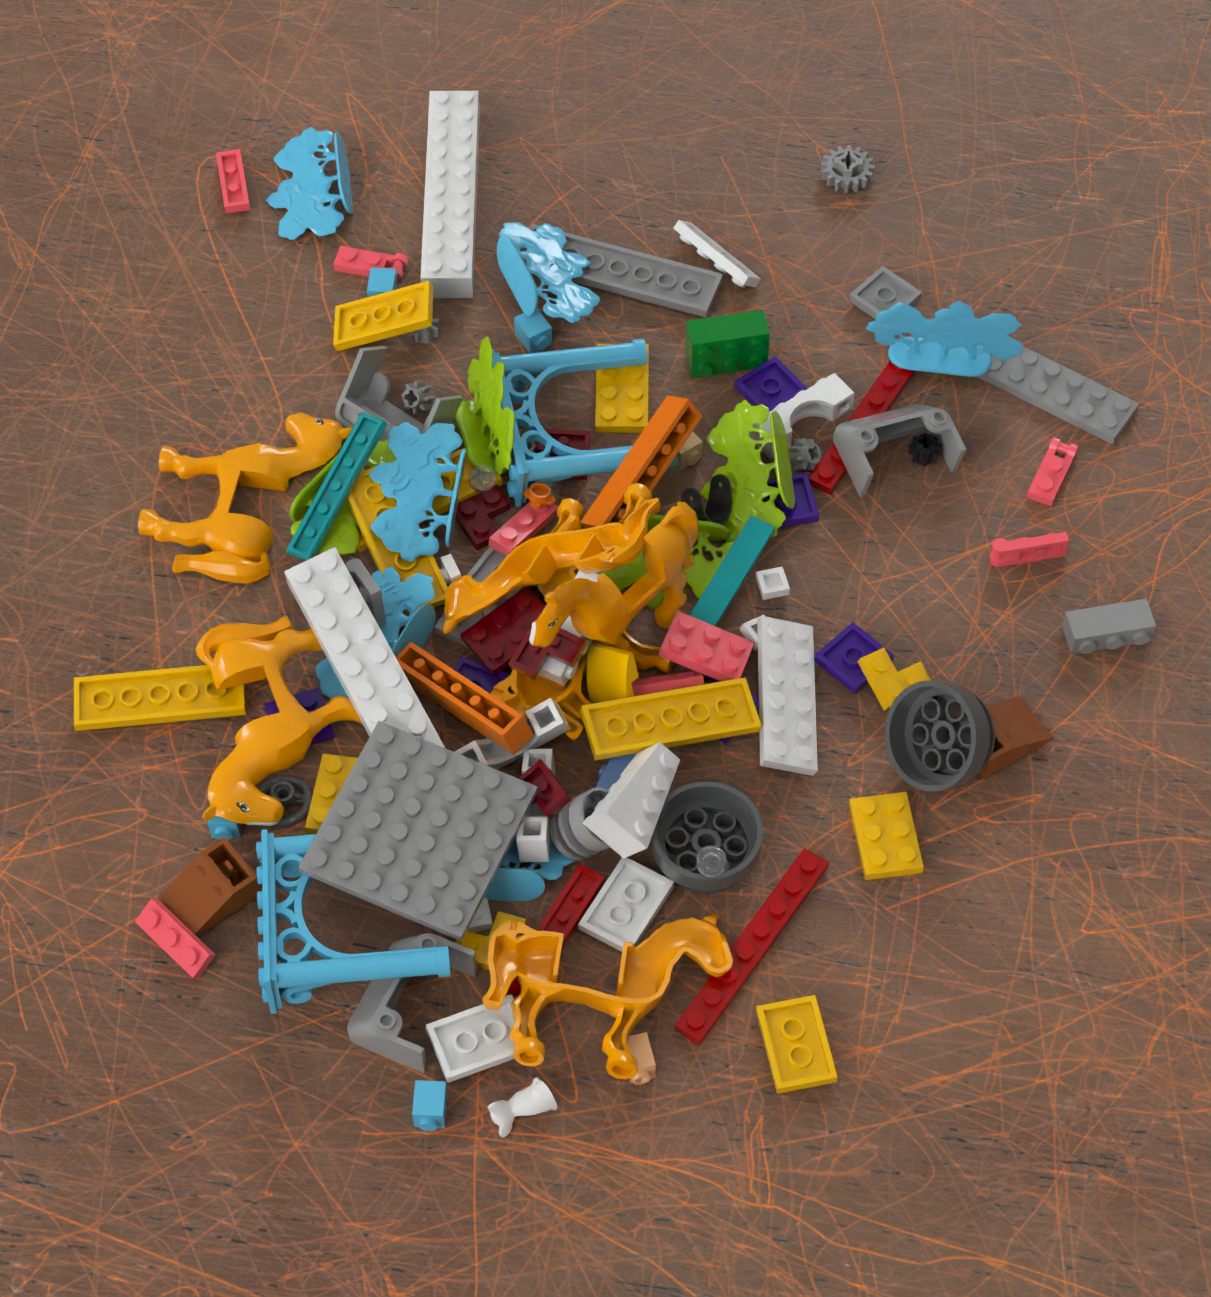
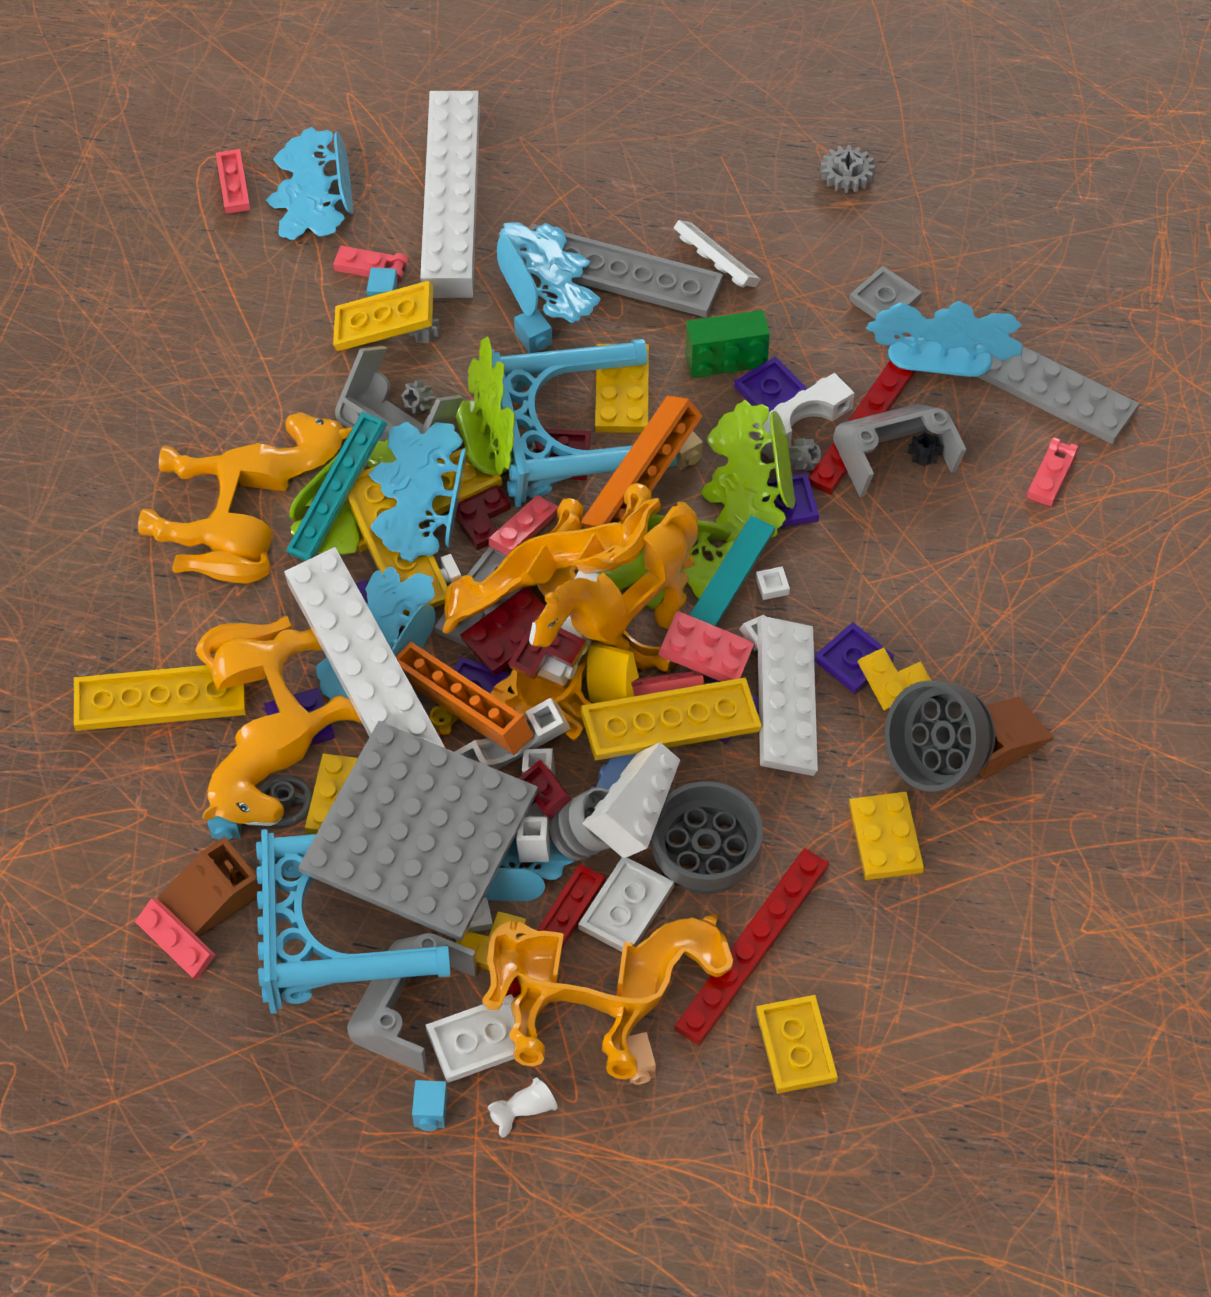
(369, 589): light grey plate -> none
(439, 713): none -> yellow plate
(482, 478): clear tile -> none
(539, 495): orange plate -> none
(711, 861): clear tile -> none
(719, 501): black piece -> none
(1028, 549): coral plate -> none
(1108, 626): light grey brick -> none

